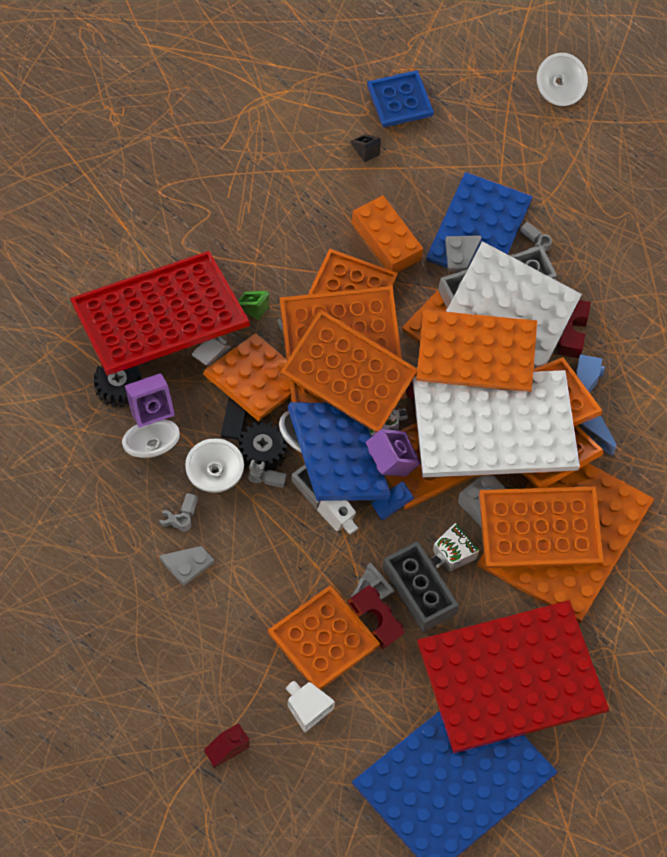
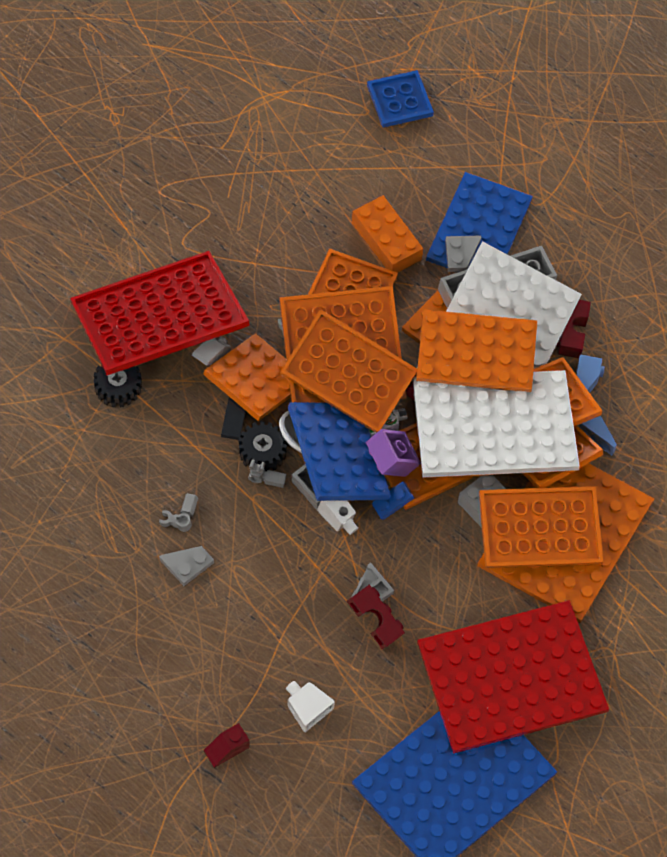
(149, 400): medium lavender brick -> none
(151, 439): white dish -> none
(210, 456): white dish -> none
(255, 303): bright green slope -> none
(323, 638): orange plate -> none
(367, 146): black slope -> none
(420, 586): dark grey brick -> none
(453, 549): torso -> none
(536, 236): light grey bar -> none
(571, 75): white dish -> none

